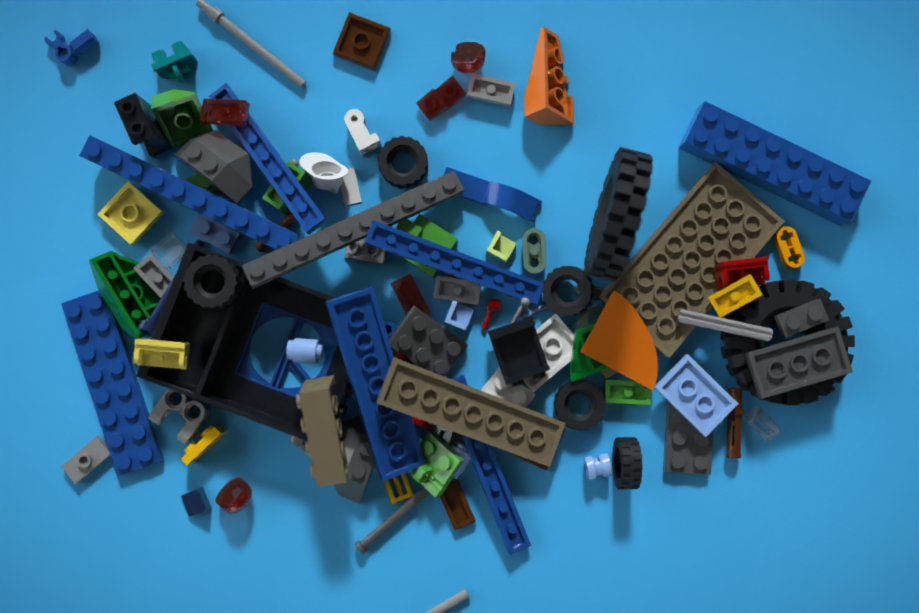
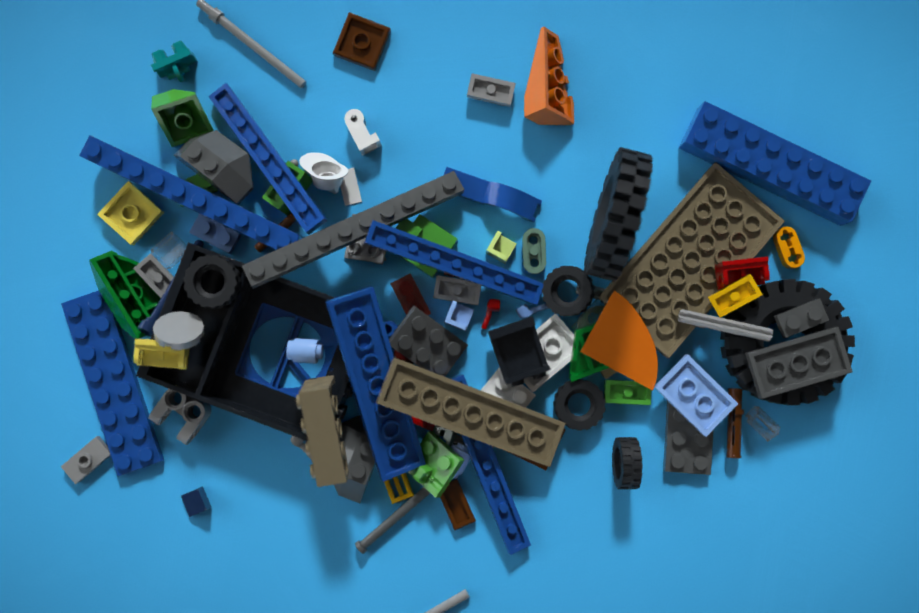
(69, 53): blue bar -> none
(142, 124): black panel -> none
(178, 330): none -> light grey tile
(196, 450): yellow plate -> none
(224, 112): clear red plate -> none
(234, 496): clear red hair -> none
(397, 145): black tyre -> none
(442, 98): clear red slope -> none
(468, 57): clear red hair -> none
(524, 302): light grey hinge -> none
(597, 466): light blue wheel -> none

